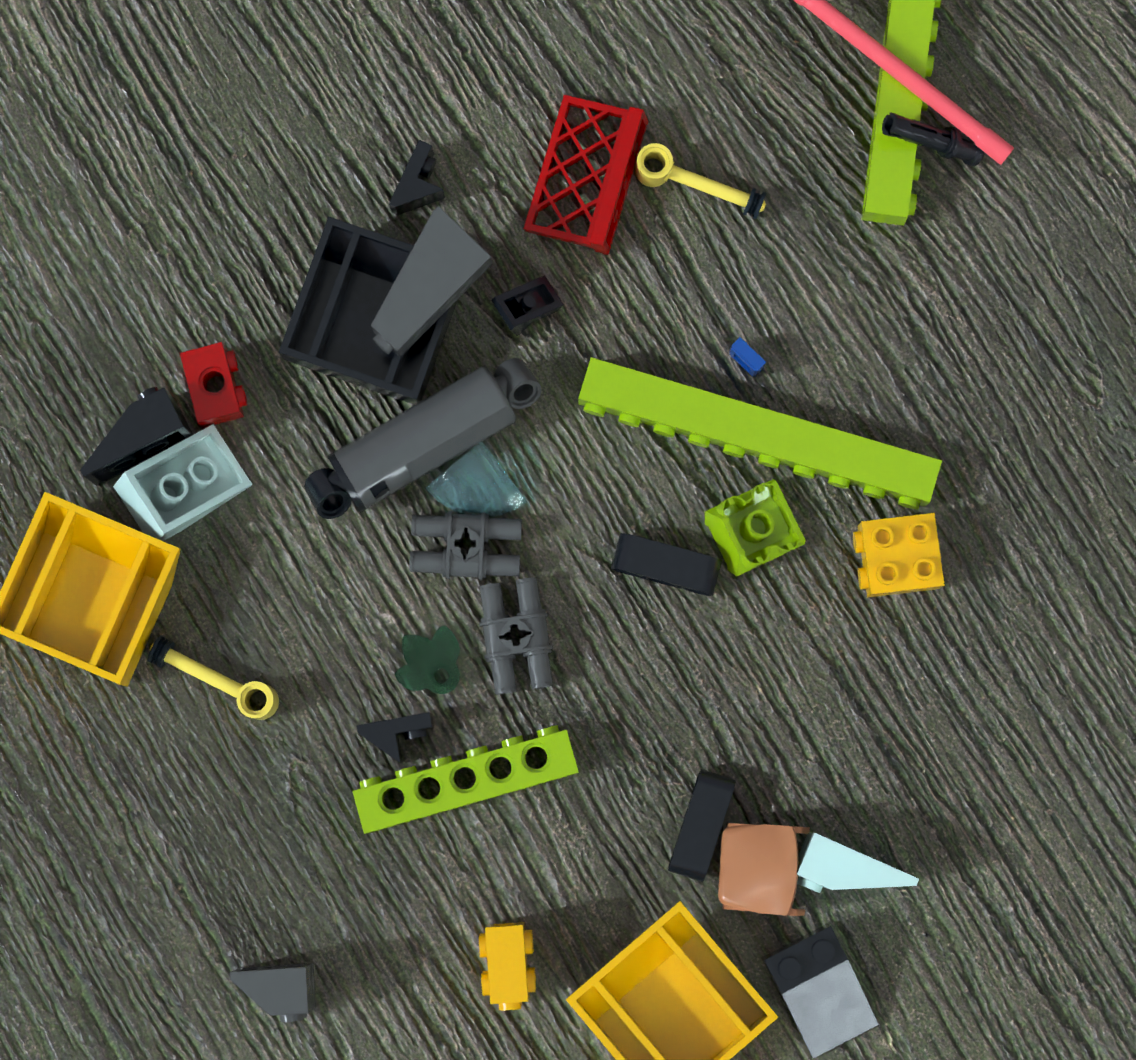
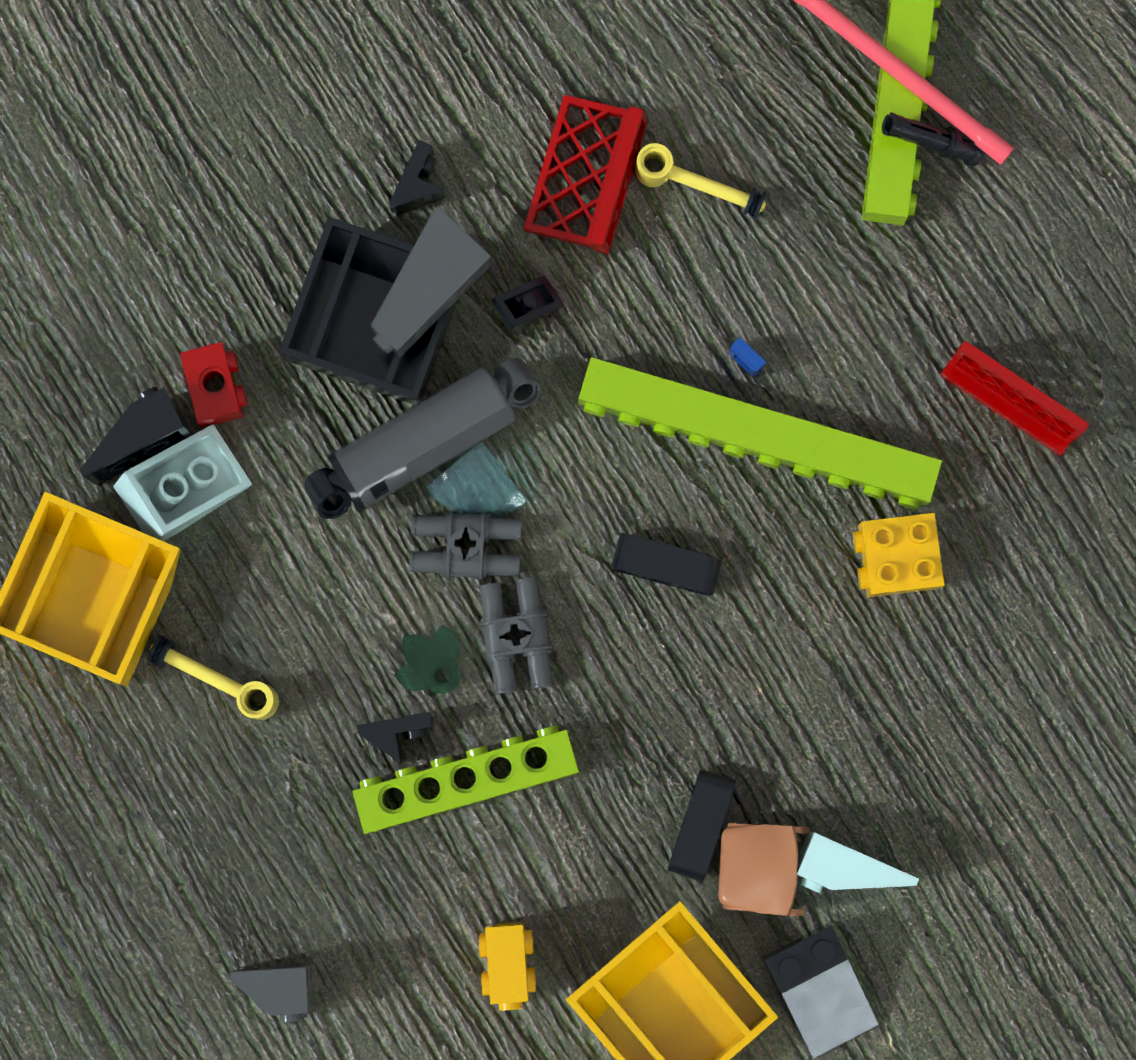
(754, 527): lime slope -> none
(1013, 398): none -> red fence

